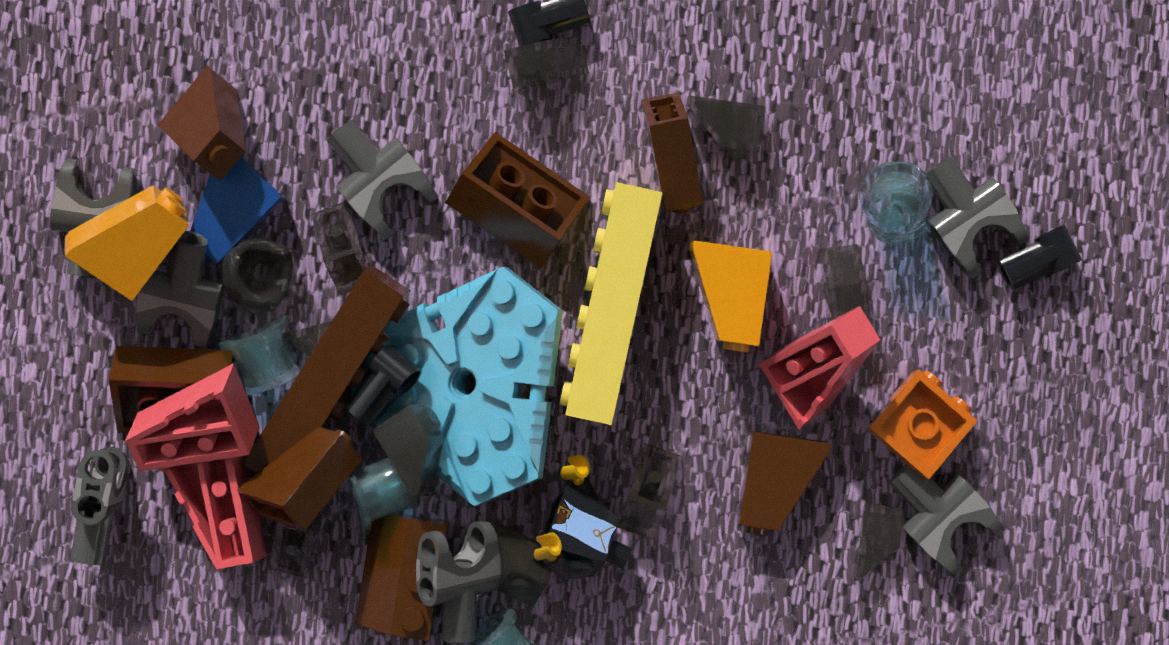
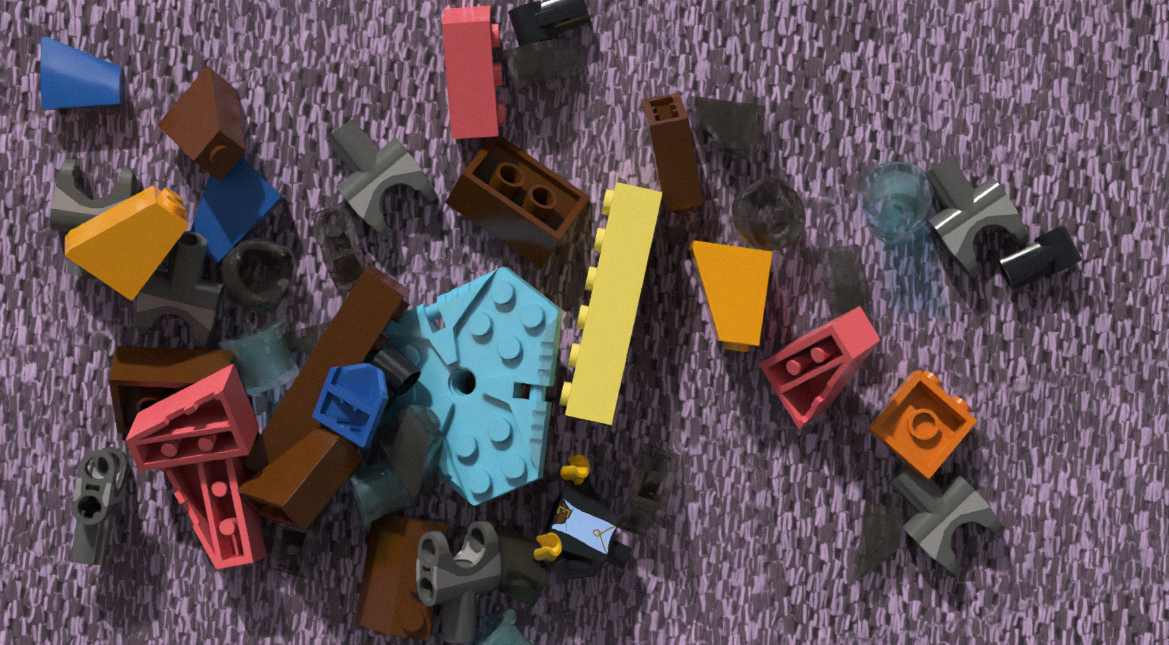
(78, 79): none -> blue slope
(353, 402): none -> blue slope
(472, 73): none -> coral wedge
(766, 204): none -> clear smoke piece
(775, 478): reddish brown slope -> none

